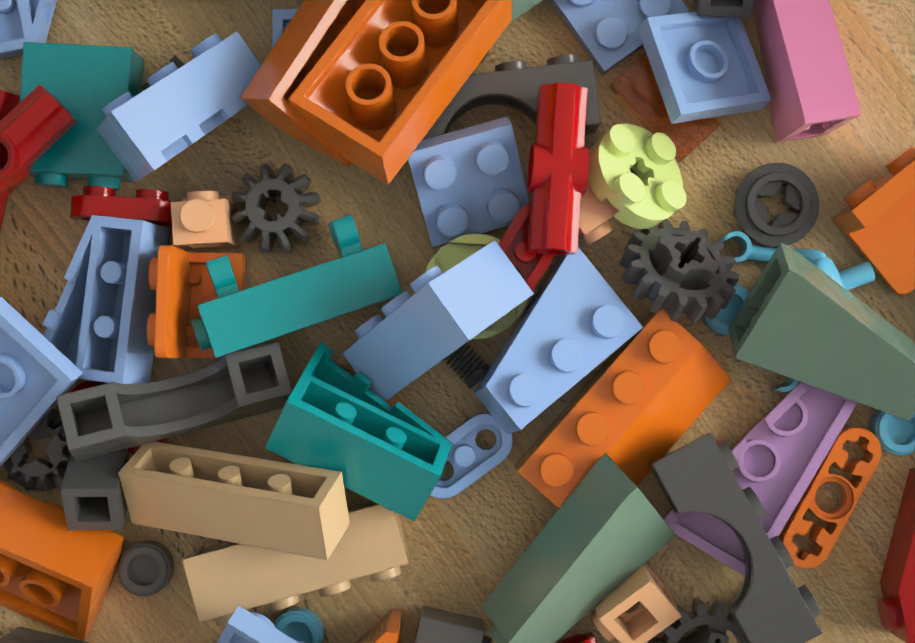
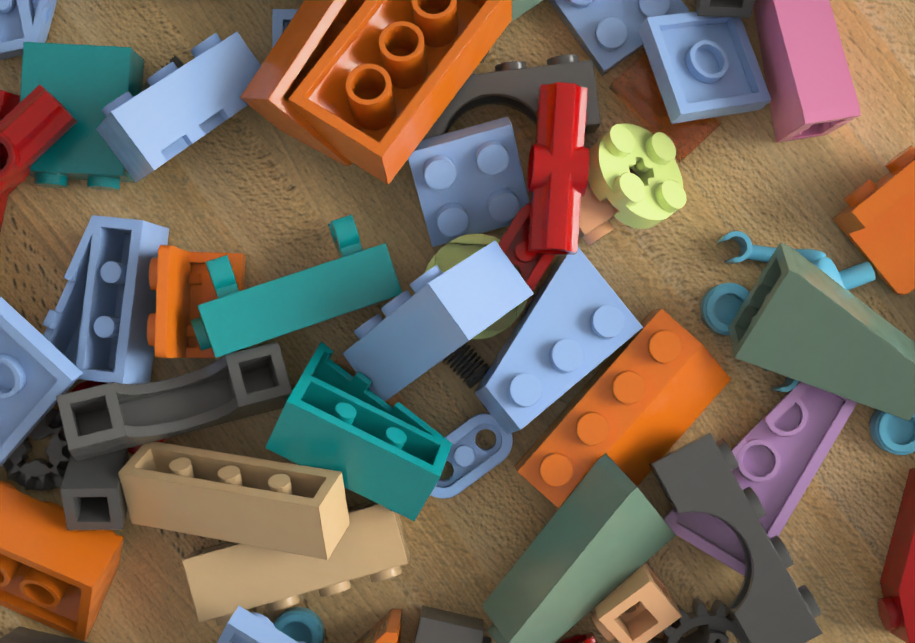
(102, 201): red plate -> none
(145, 568): dark grey tile -> none
(204, 221): light nougat brick -> none
(291, 195): dark grey gear -> none
(679, 271): dark grey gear -> none
(797, 194): dark grey gear -> none
(851, 493): orange beam -> none

